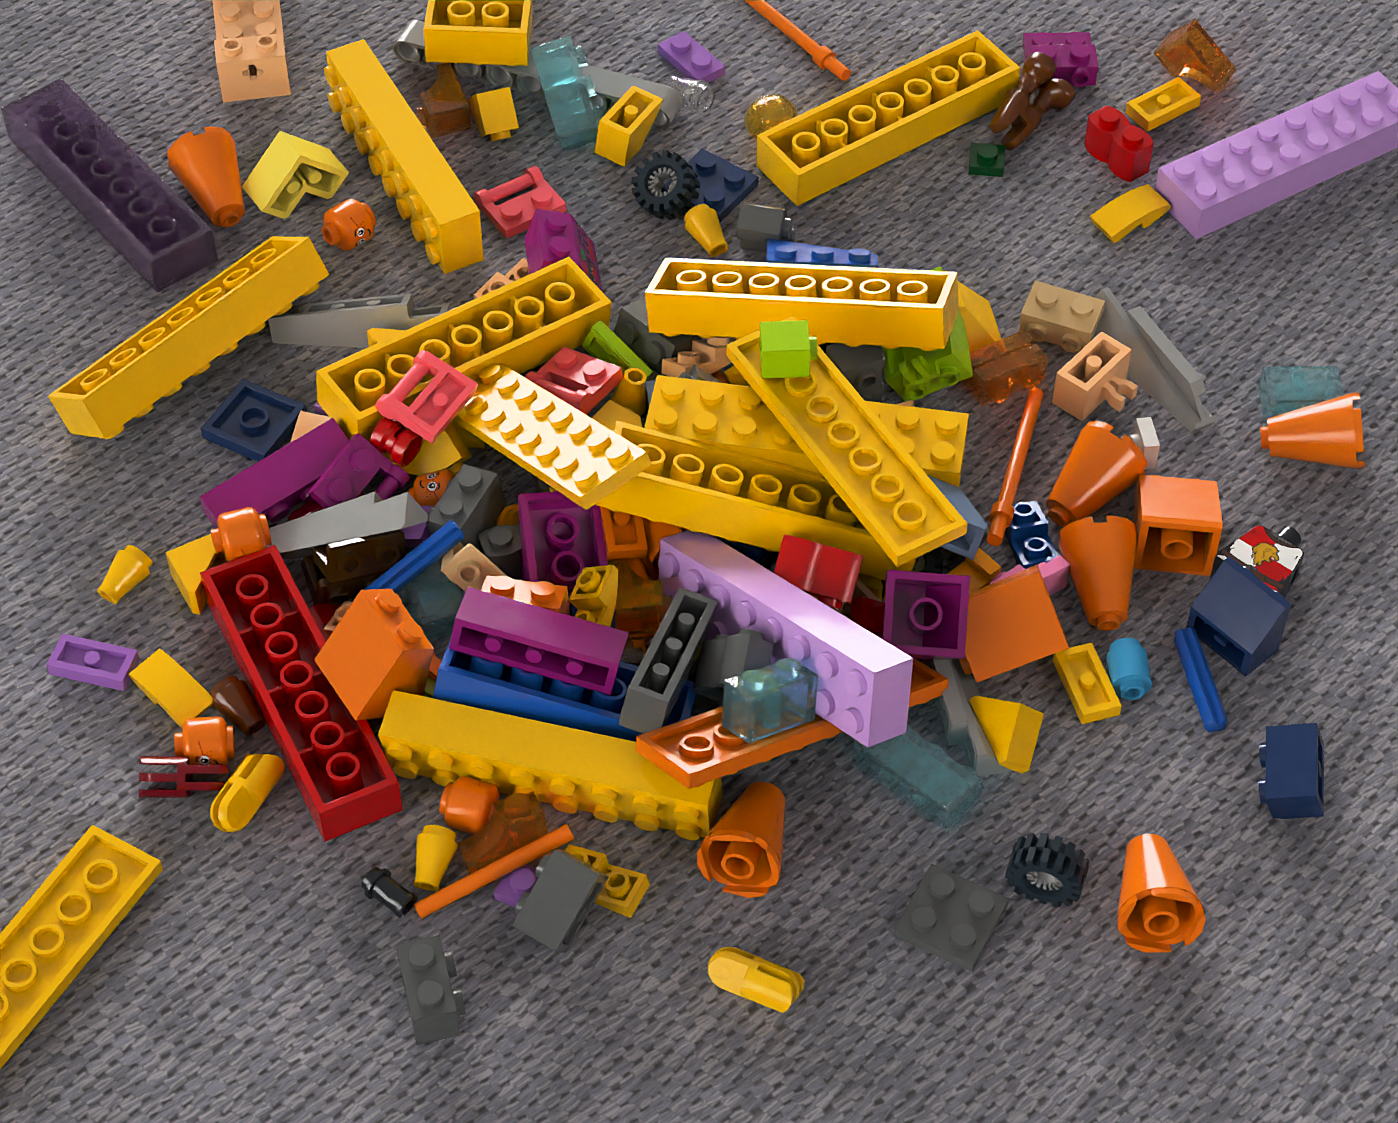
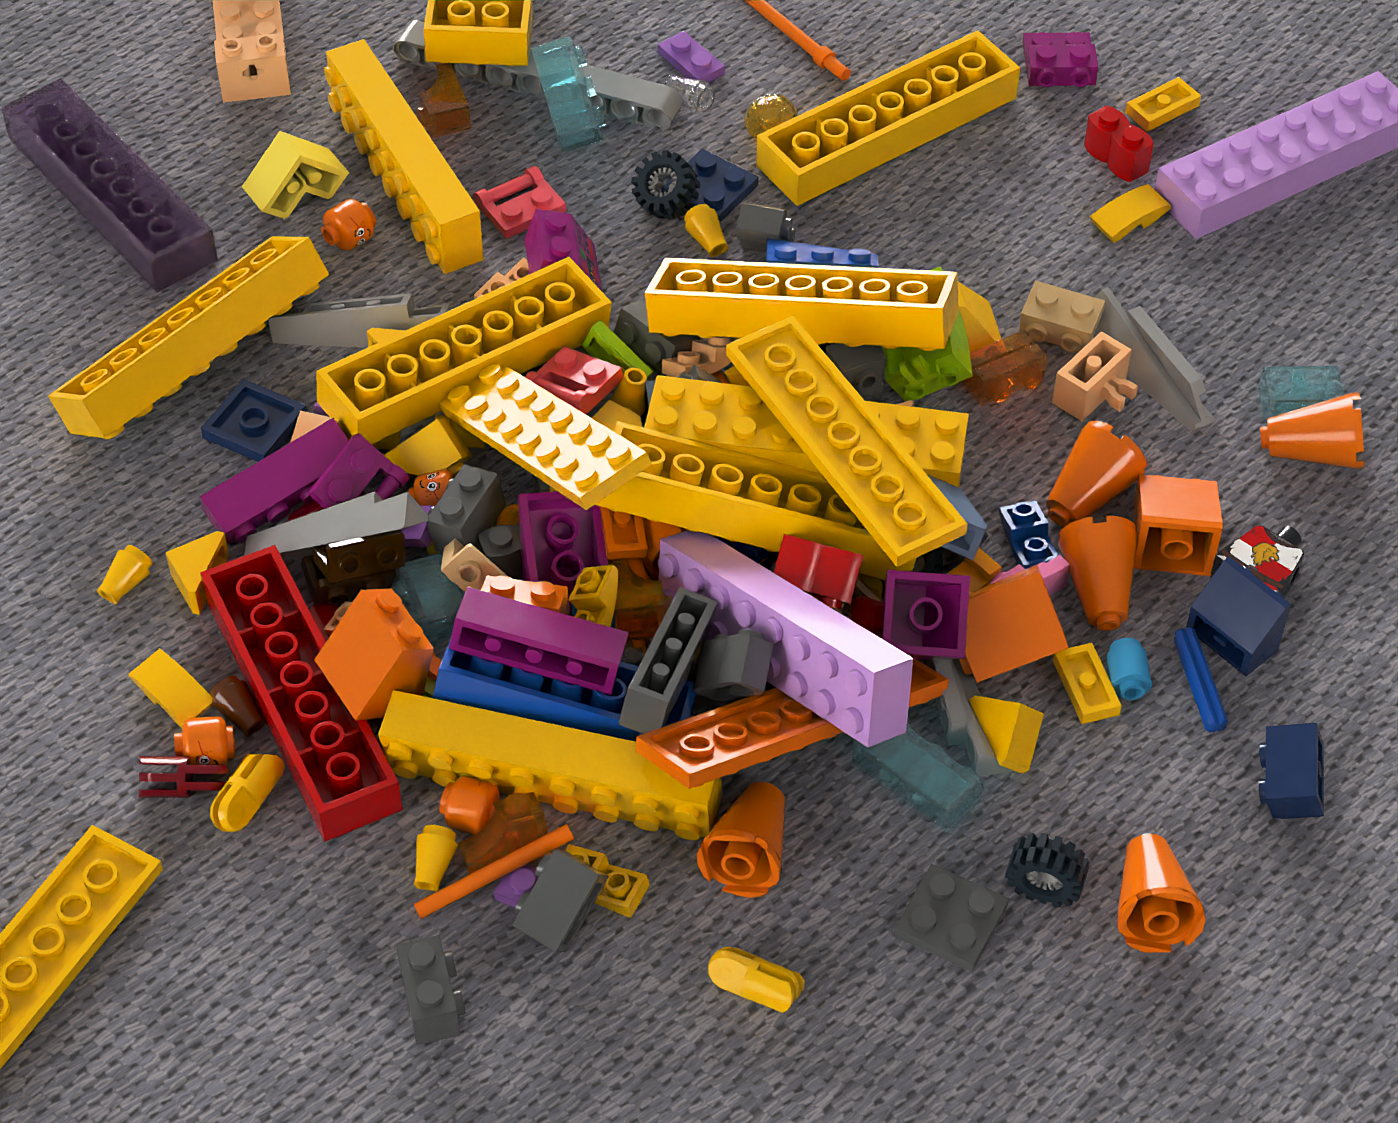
(92, 662): medium lavender plate -> none
(210, 173): orange cone -> none
(240, 533): orange head -> none
(390, 893): black pin -> none
(396, 440): red wheel -> none
(420, 558): blue axle -> none
(435, 404): coral plate -> none
(494, 113): yellow slope -> none
(627, 125): yellow slope -> none
(769, 700): clear light blue brick -> none
(786, 349): lime brick -> none
(986, 159): dark green plate -> none
(1002, 510): orange bar -> none
(1018, 110): reddish brown piece -> none
(1146, 439): white plate -> none
(1194, 54): clear orange arch -> none

